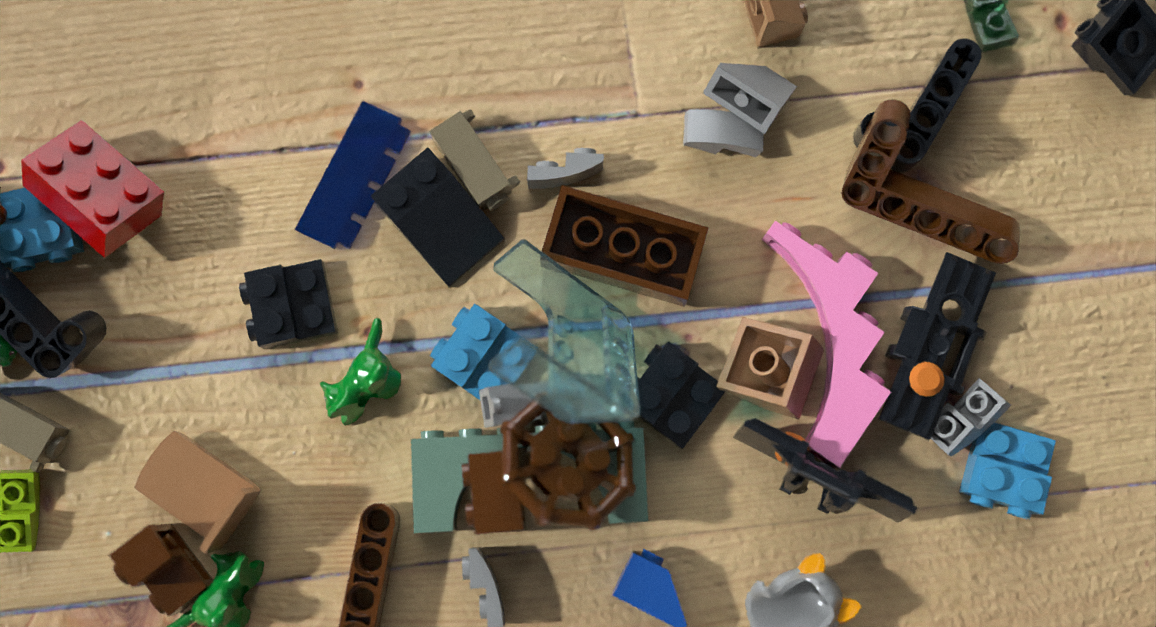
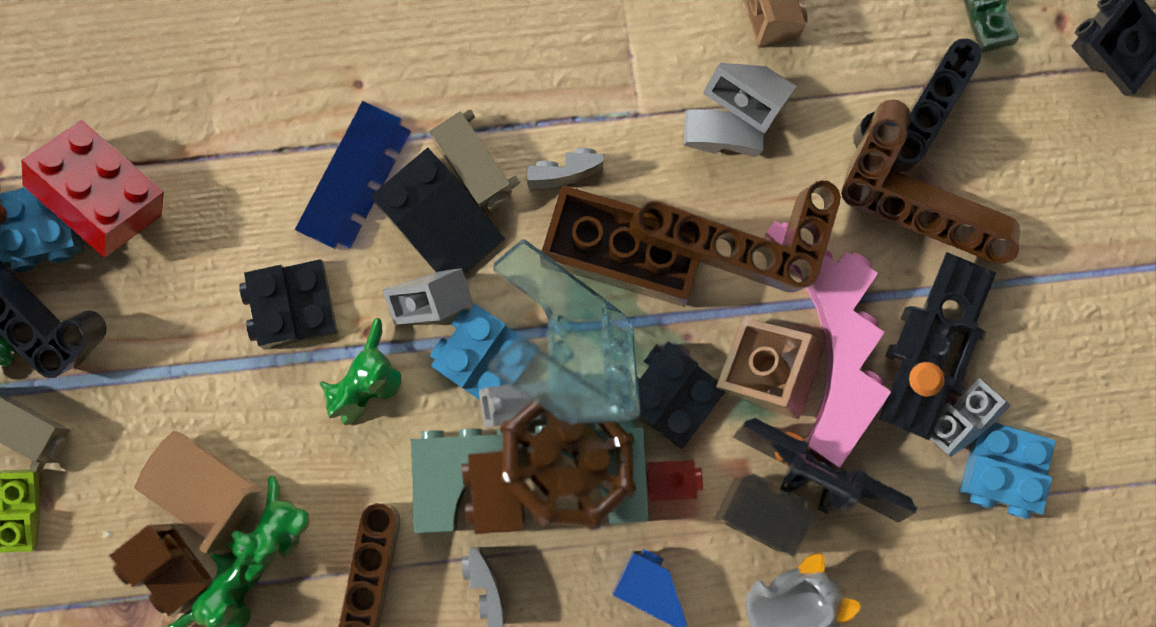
(275, 532): none -> green animal
(428, 297): none -> light grey slope
(673, 480): none -> clear red brick
(744, 245): none -> reddish brown beam
(765, 515): none -> clear smoke brick

